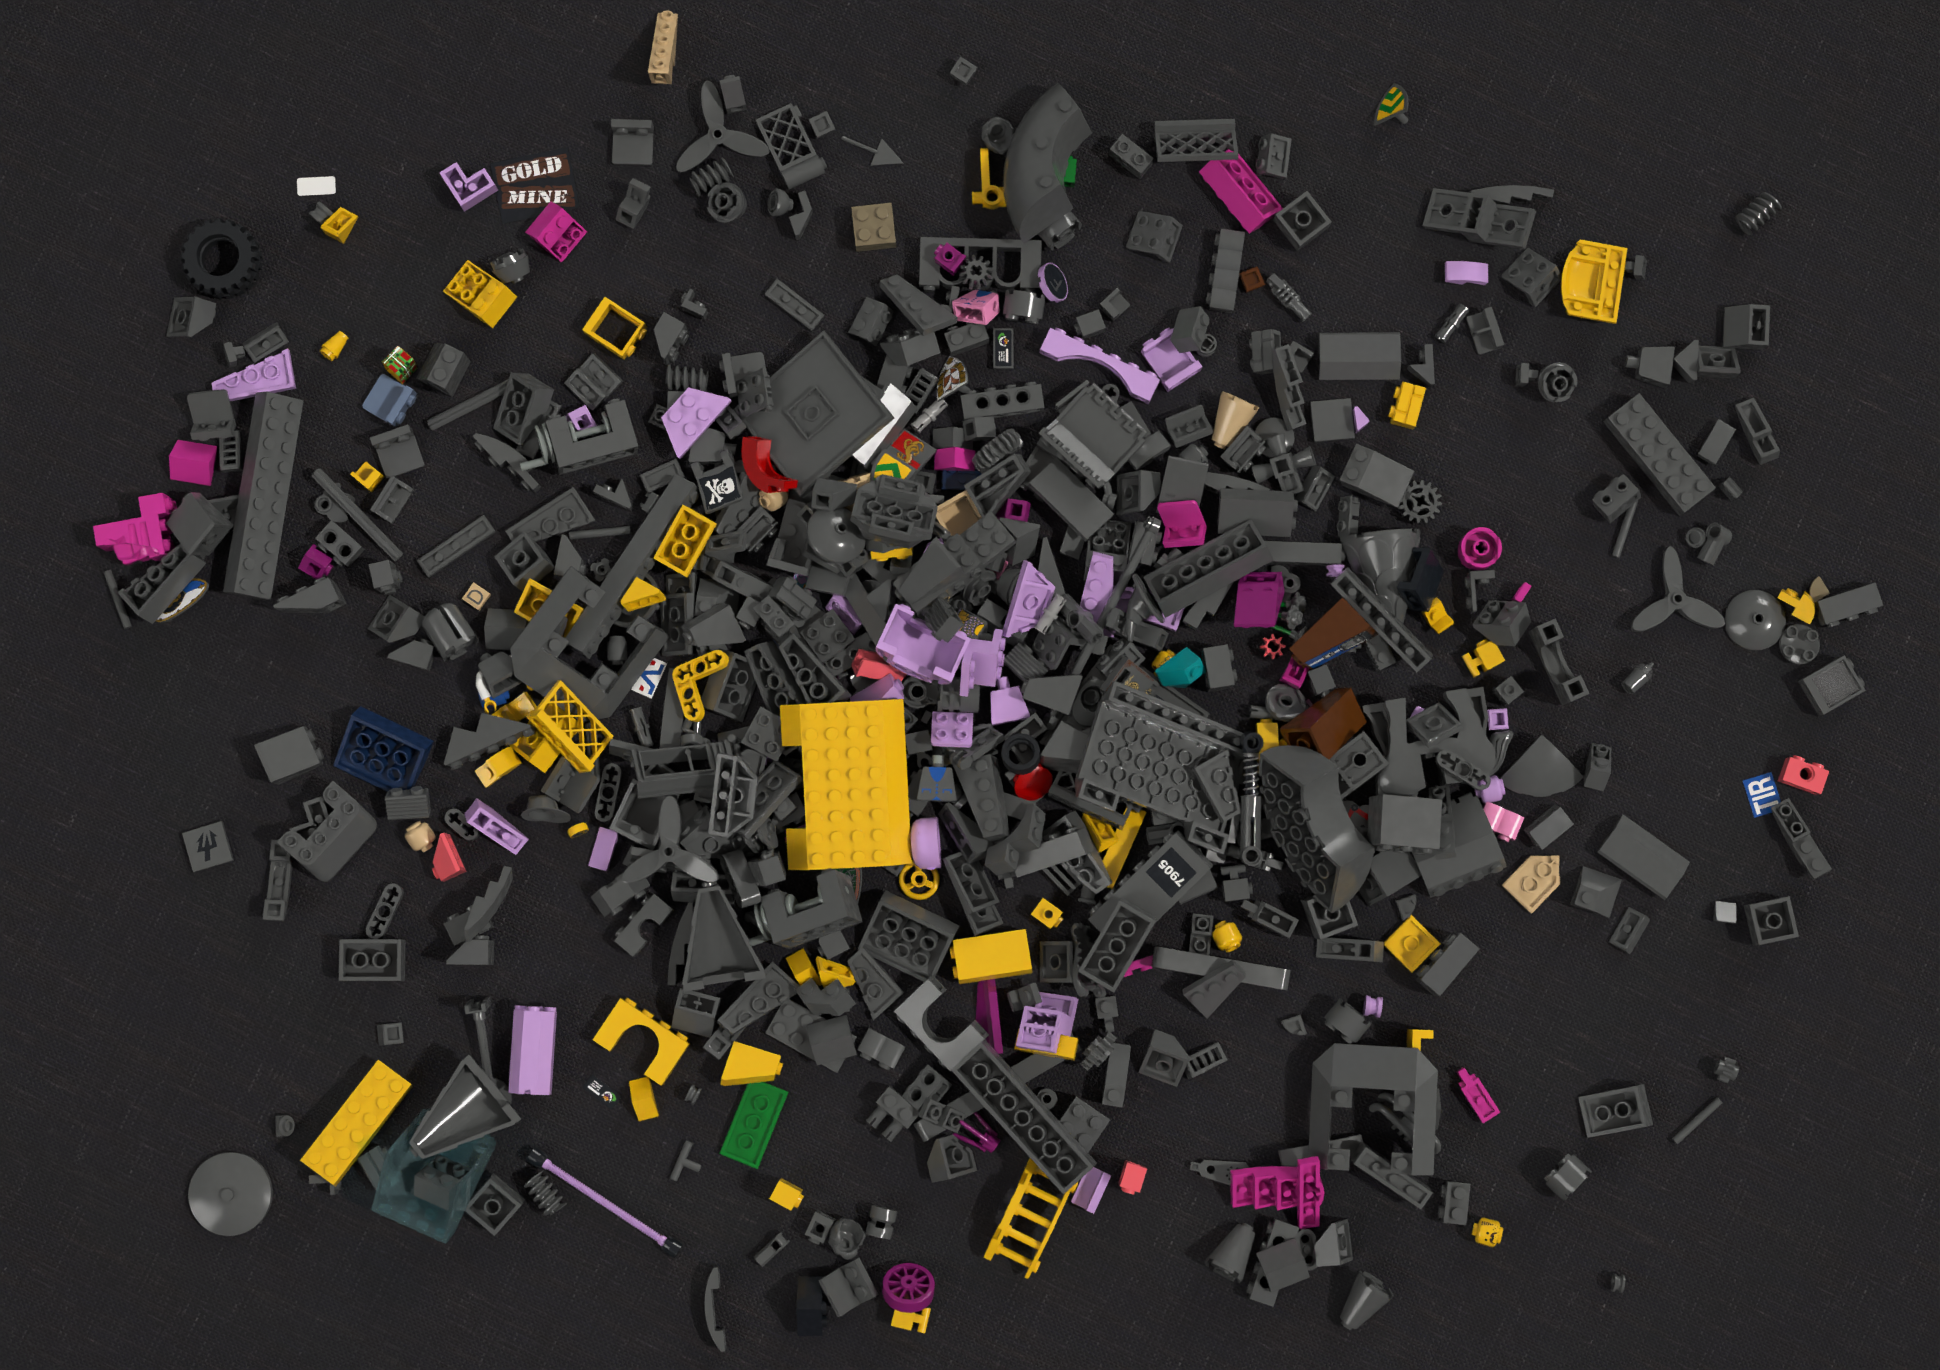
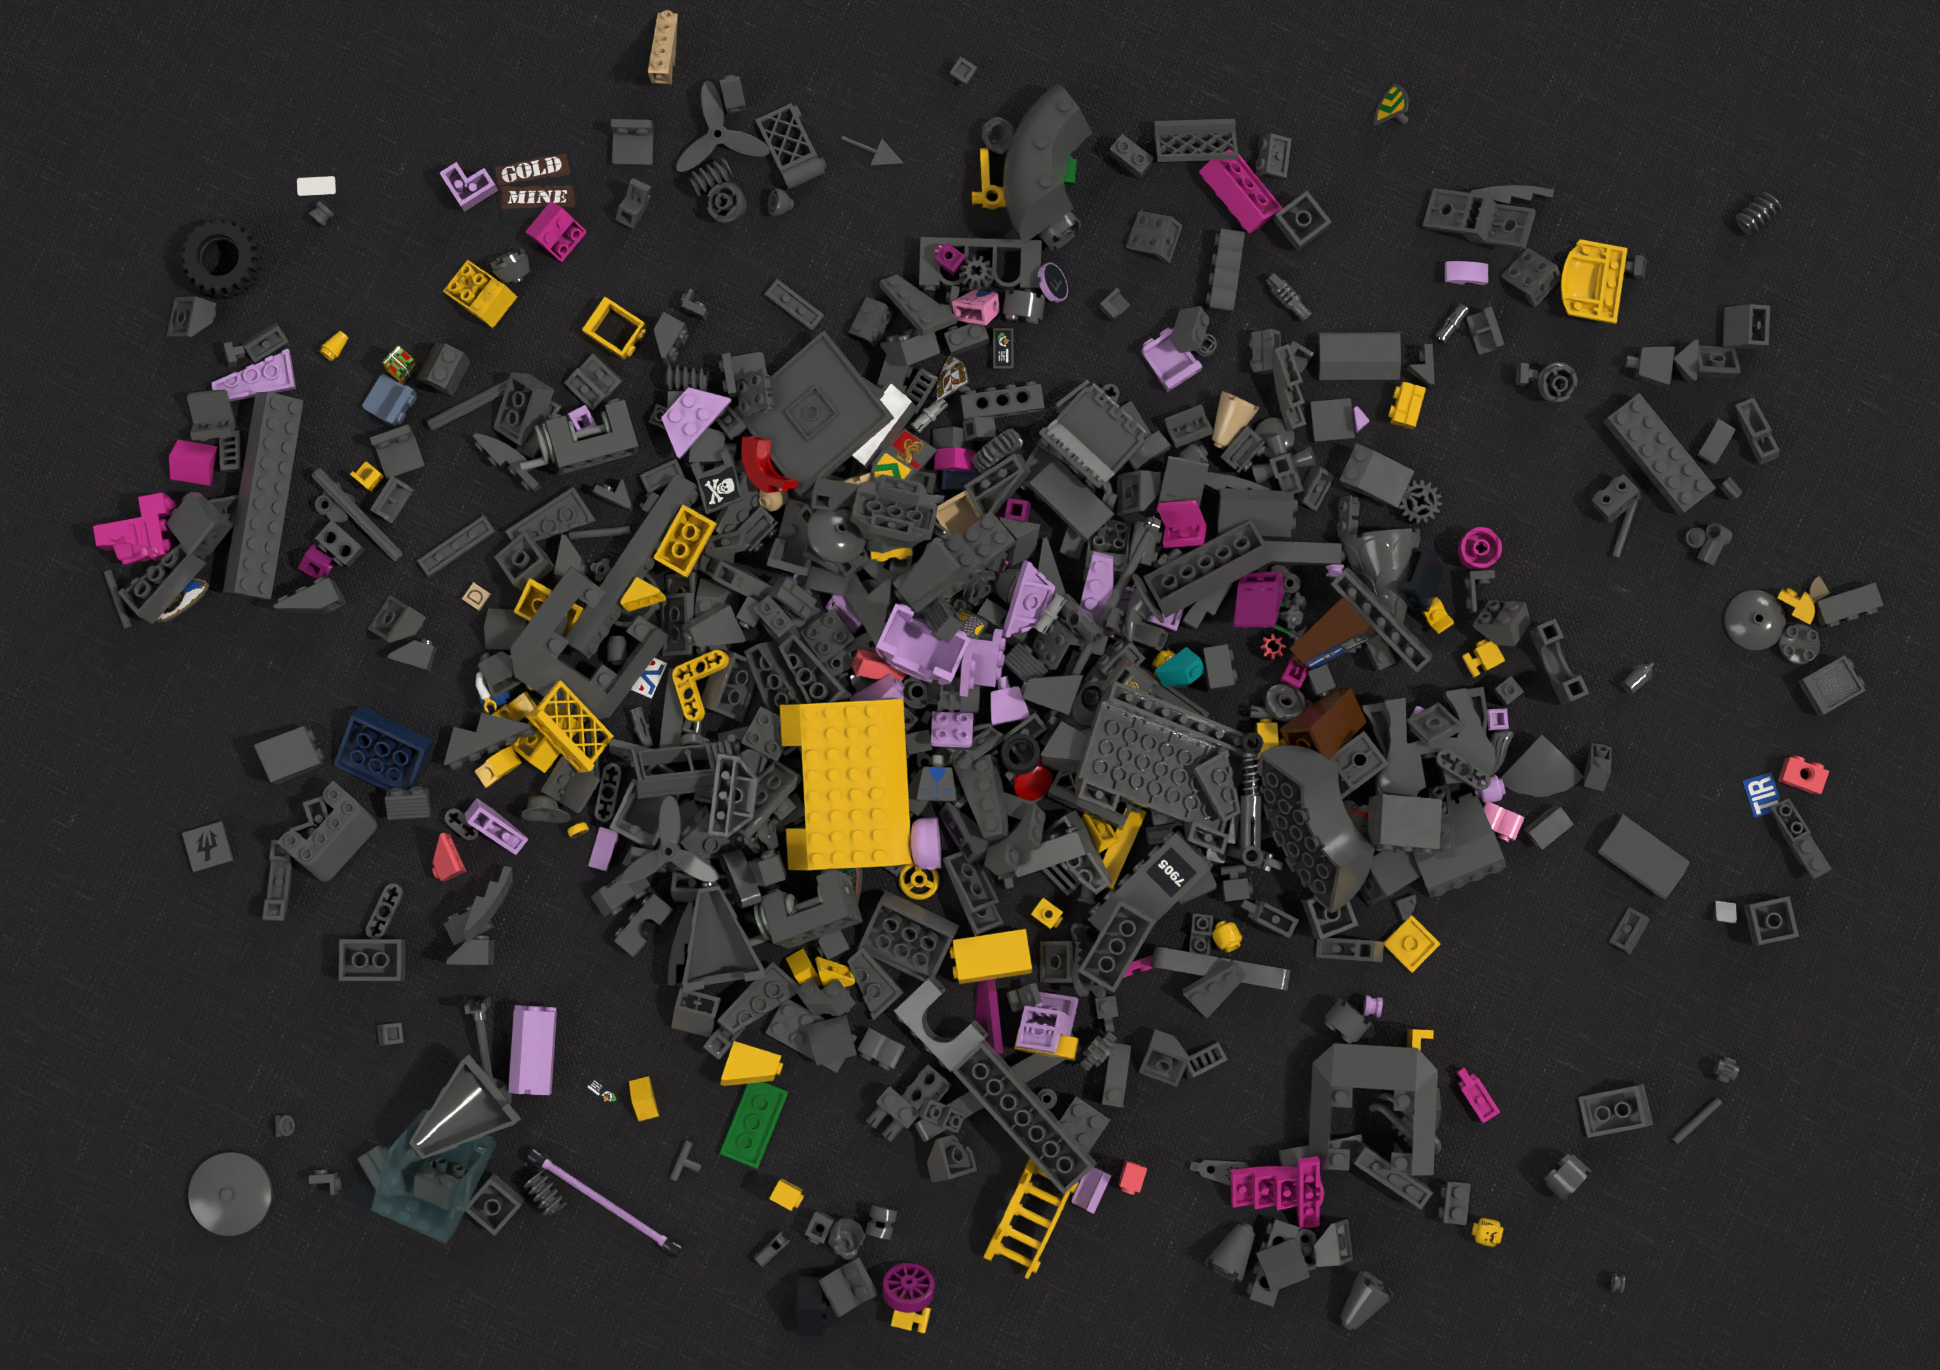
(339, 224): yellow slope -> none
(356, 1123): yellow brick -> none
(385, 577): dark grey brick -> none
(420, 836): tan head -> none
(448, 631): dark grey cylinder -> none
(670, 1044): yellow arch -> none
(693, 1094): dark grey bush -> none
(717, 1335): dark grey slope -> none
(801, 220): dark grey slope -> none
(822, 124): dark grey plate -> none
(873, 227): dark tan brick -> none
(988, 1141): magenta plant -> none
(1062, 347): lavender arch -> none
(1089, 324): dark grey brick -> none
(1251, 279): reddish brown tile -> none
(1294, 1025): dark grey tile -> none
(1446, 963): dark grey brick -> none
(1521, 592): dark pink tile -> none
(1534, 881): tan tile -> none
(1595, 892): dark grey slope -> none
(1689, 607): dark grey piece -> none

